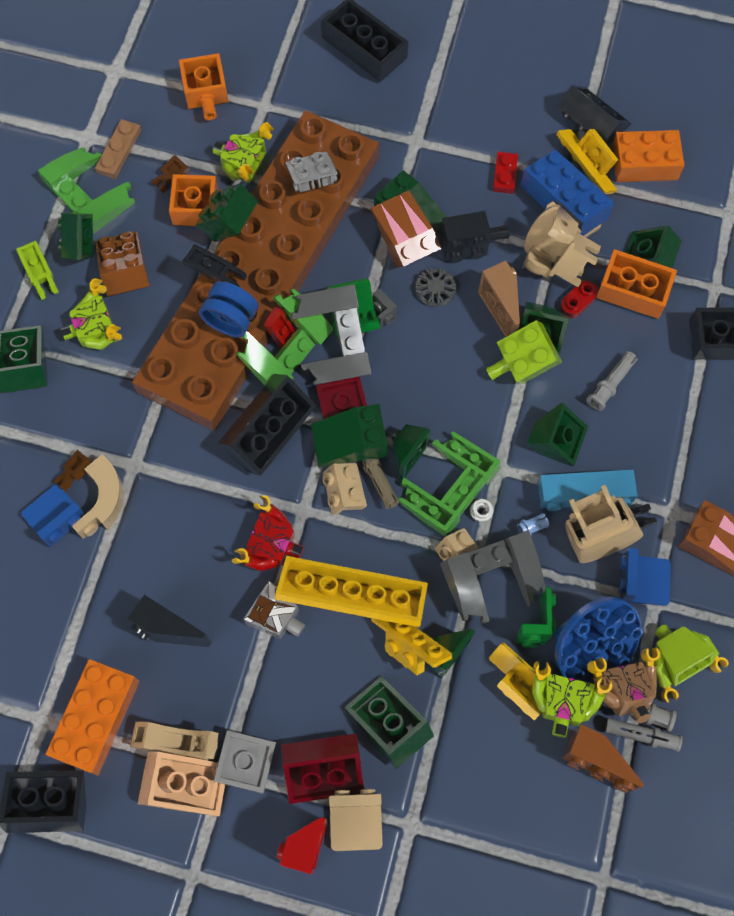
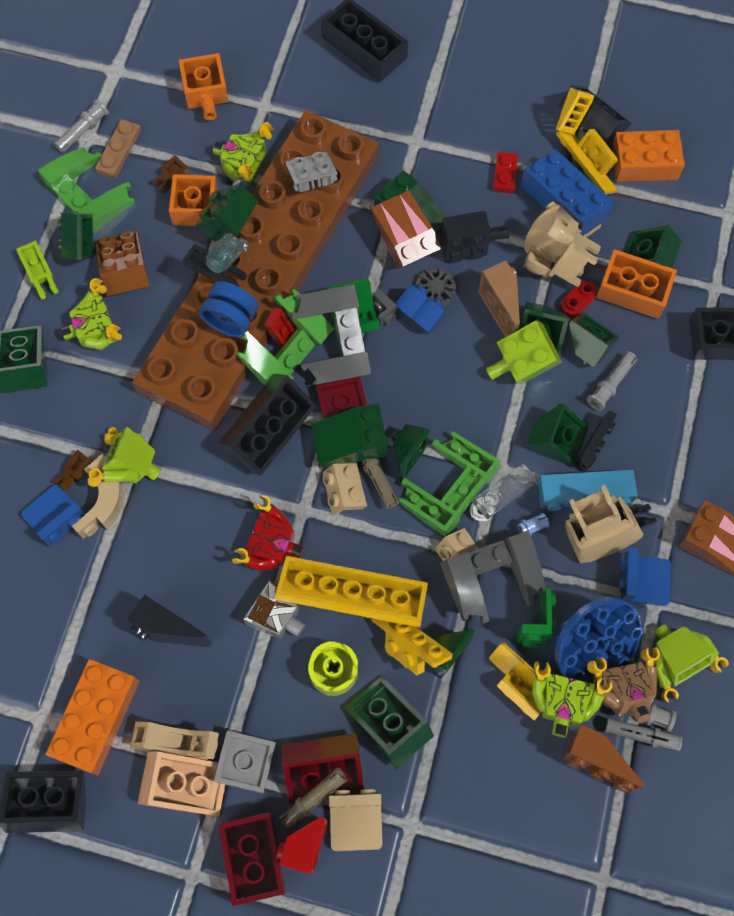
(88, 120): none -> light grey pin
(126, 460): none -> lime torso
(225, 252): none -> clear light blue plate
(251, 859): none -> dark red brick
(305, 805): none -> dark tan pin
(338, 655): none -> neon yellow brick
(421, 308): none -> blue brick
(505, 491): none -> clear plate
(568, 109): none -> yellow slope
(591, 339): none -> dark green slope
(596, 442): none -> black hinge

